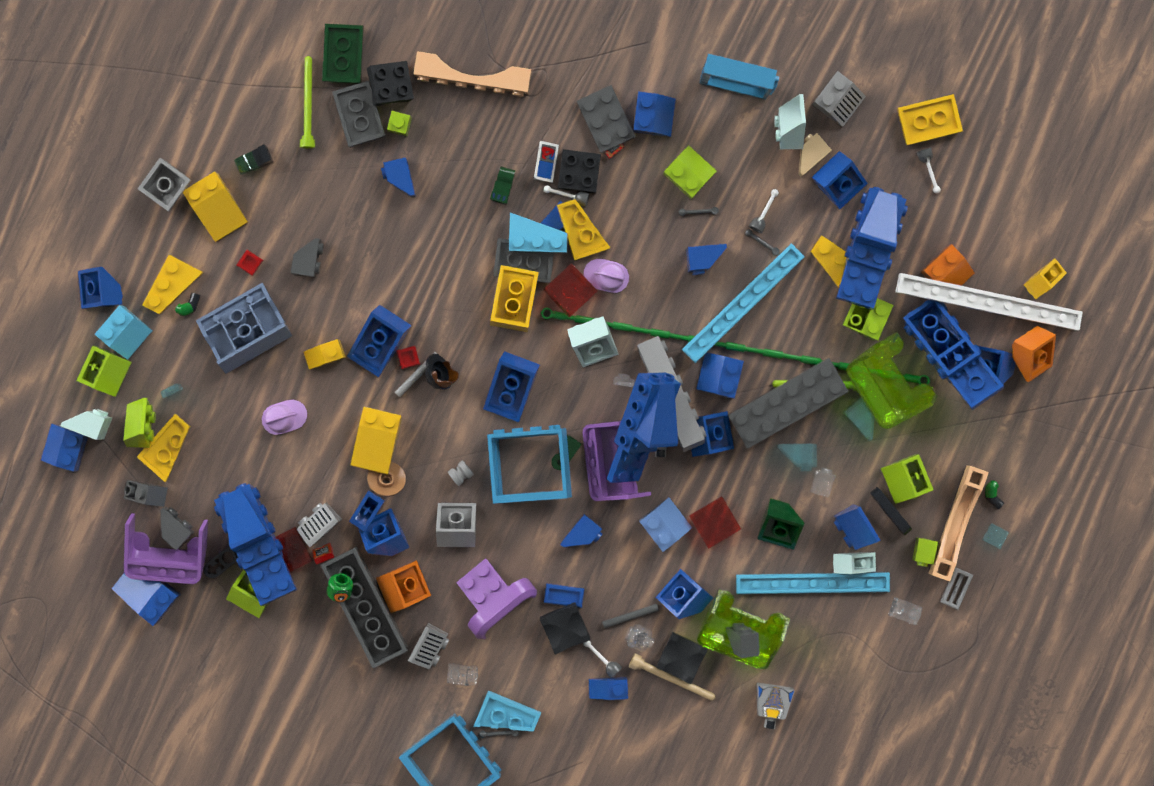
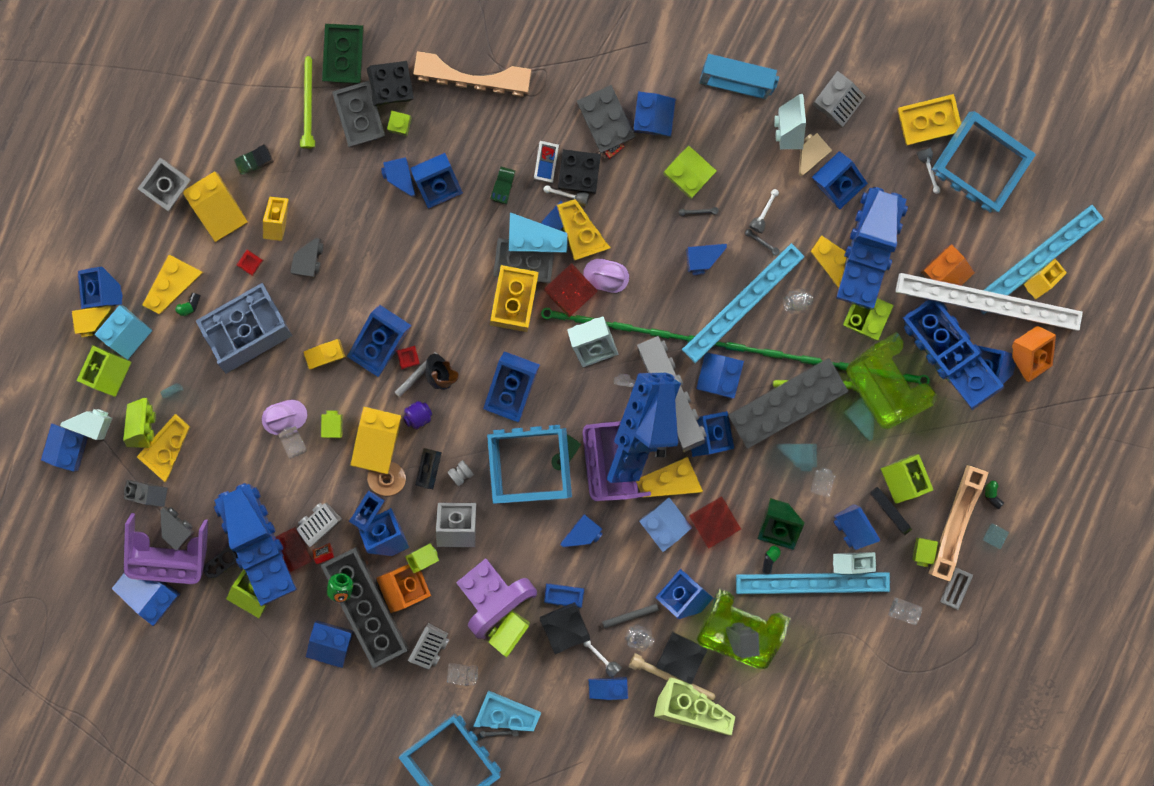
(90, 319): none -> yellow slope
(275, 218): none -> yellow slope
(292, 442): none -> clear bracket
(329, 643): none -> blue slope
(331, 424): none -> lime brick
(417, 415): none -> dark purple head
(422, 558): none -> lime brick
(428, 468): none -> black plate
(436, 180): none -> blue slope
(508, 633): none -> lime slope
(671, 480): none -> yellow wing
(688, 707): none -> yellowish green wedge
(769, 559): none -> arm
(773, 702): torso -> none
(797, 301): none -> clear head
(999, 135): none -> dark azure window
(1046, 252): none -> medium azure tile

